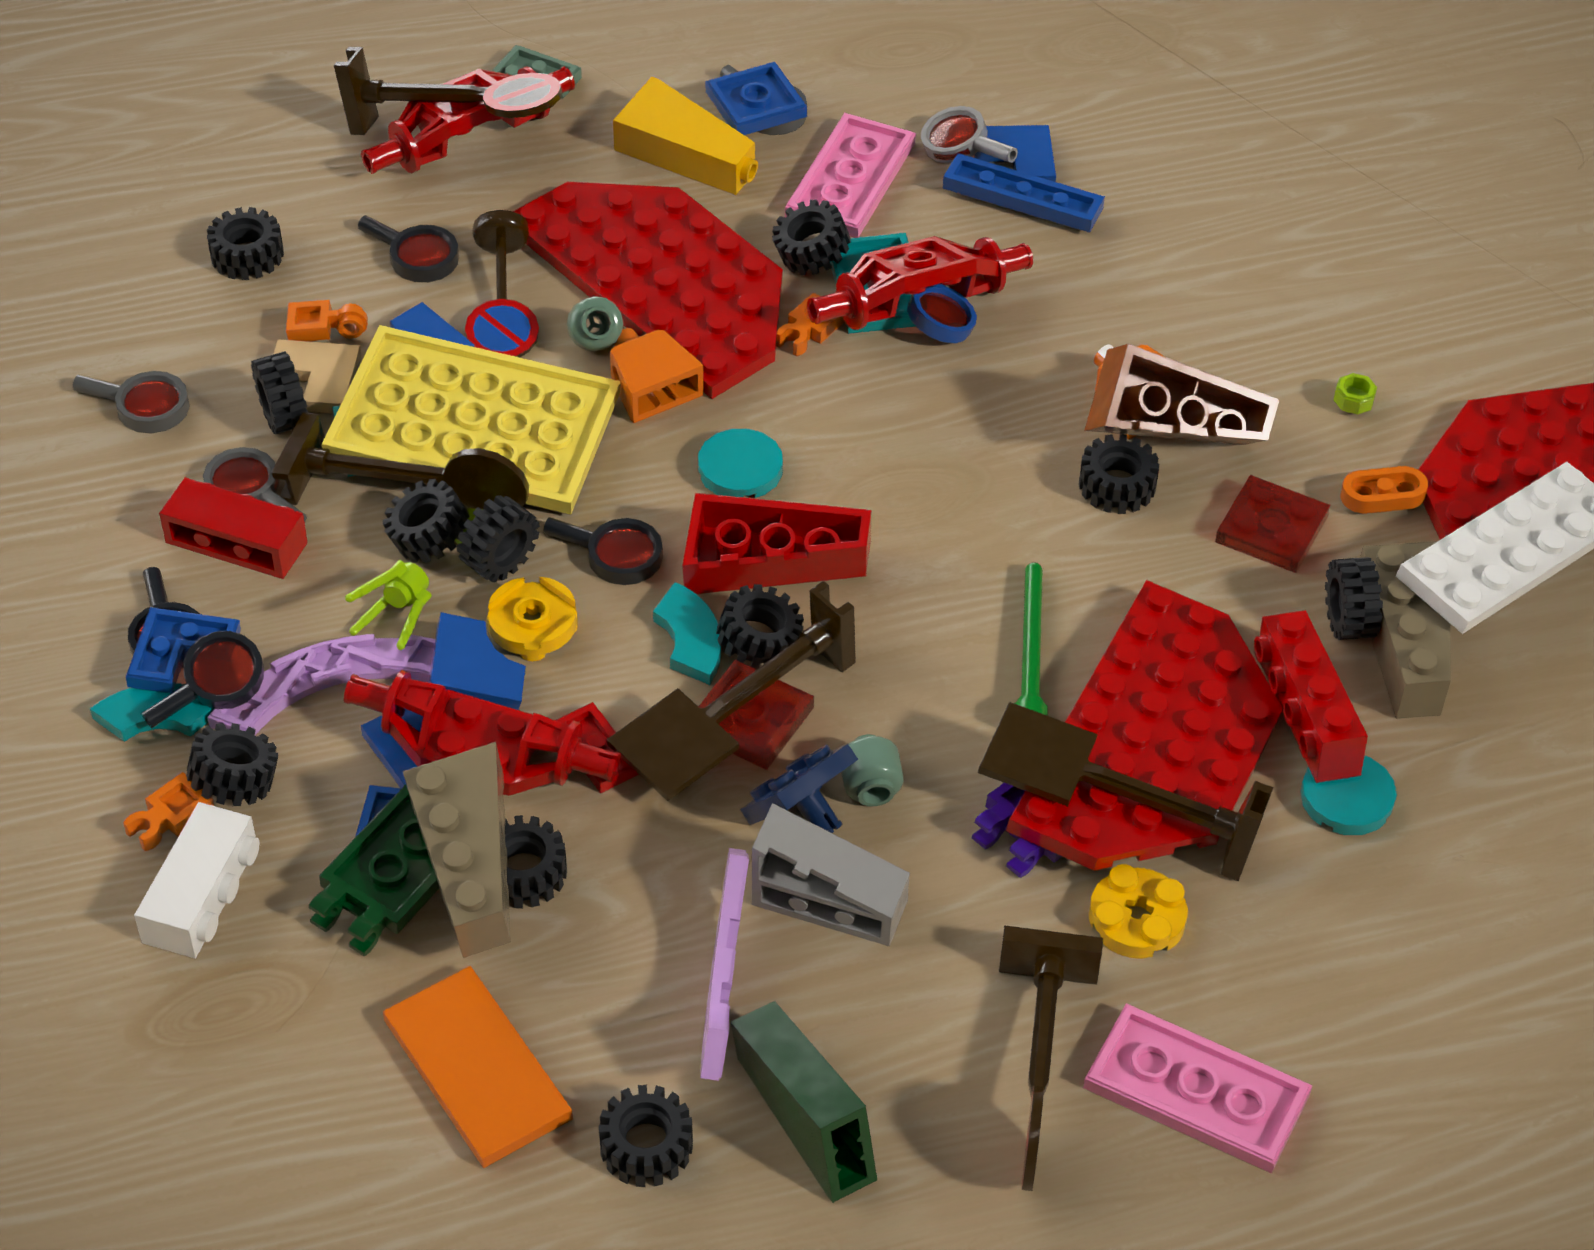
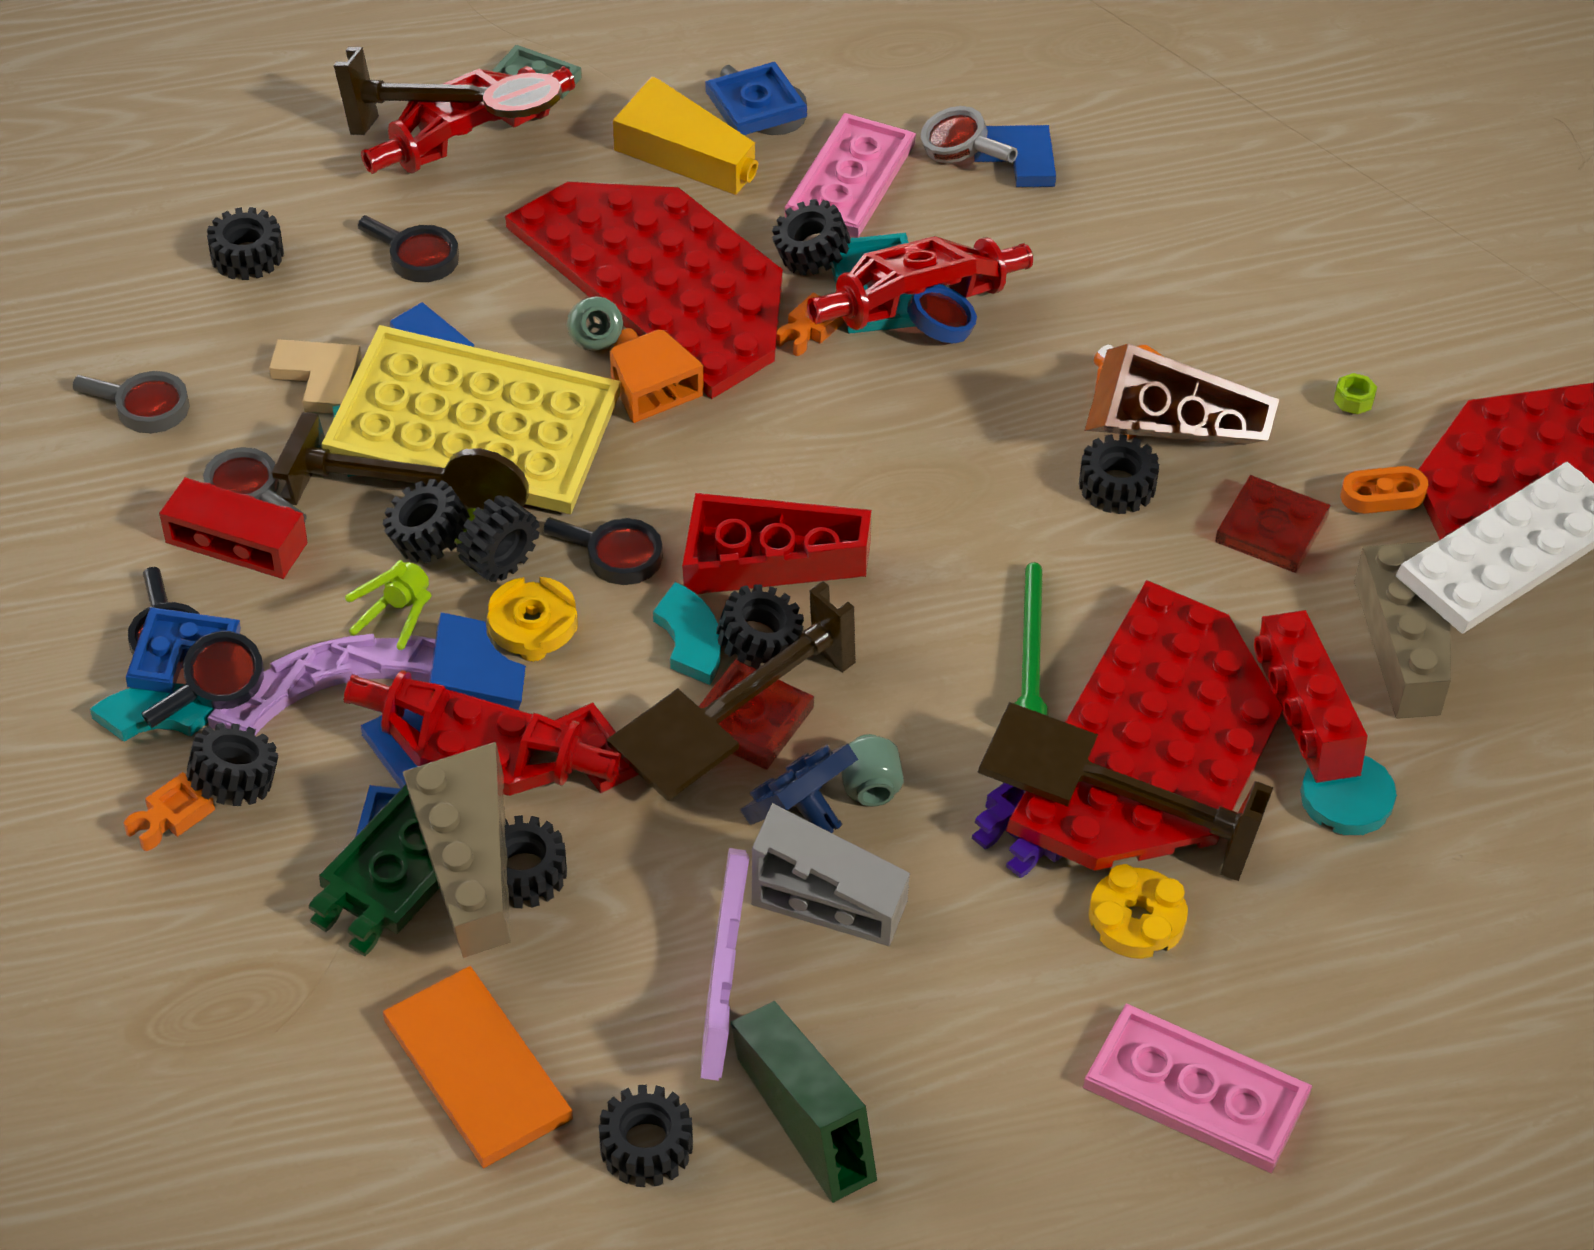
(197, 880): white brick -> none
(279, 391): black tyre -> none
(314, 320): orange plate -> none
(502, 323): piece -> none
(740, 463): teal tile -> none
(1023, 192): blue plate -> none
(1049, 960): dark brown piece -> none
(1353, 598): black tyre -> none

